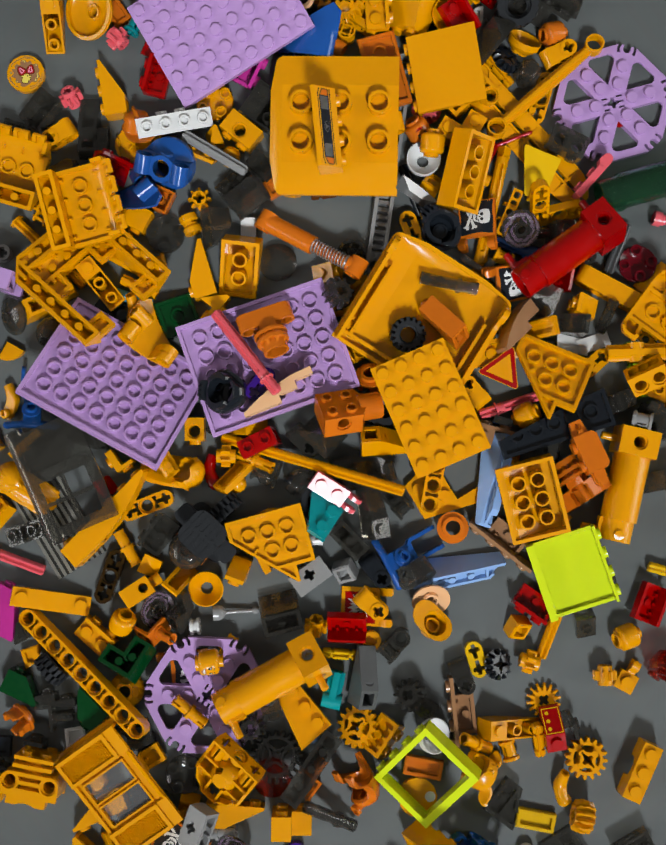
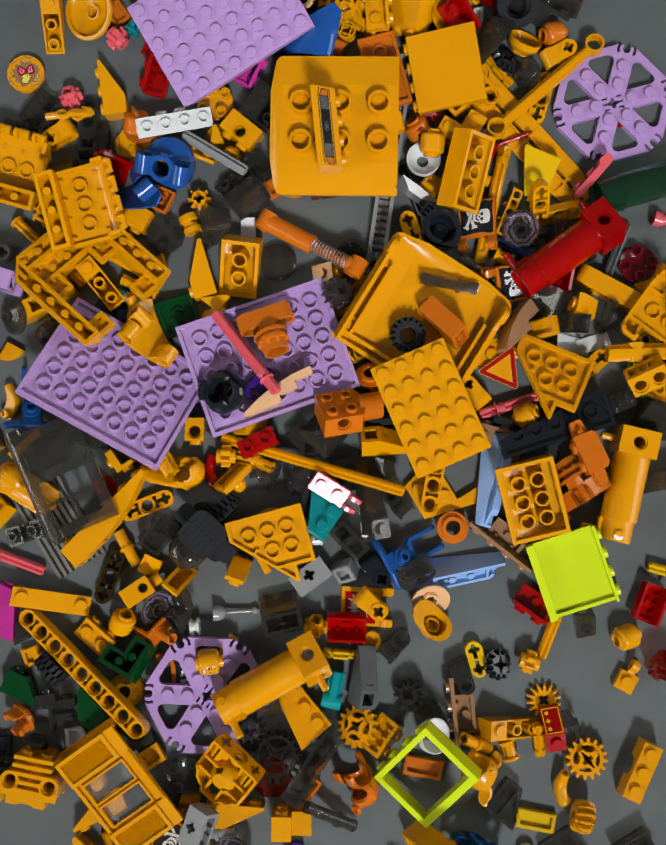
(75, 113): none -> light orange animal
(189, 711): light orange pin -> none
(201, 598): light orange piece -> none
(421, 790): light orange tile -> none
(517, 626): light orange slope -> none
(568, 137): clear smoke brick -> none
(604, 675): light orange gear -> none
(642, 420): light grey bush -> none

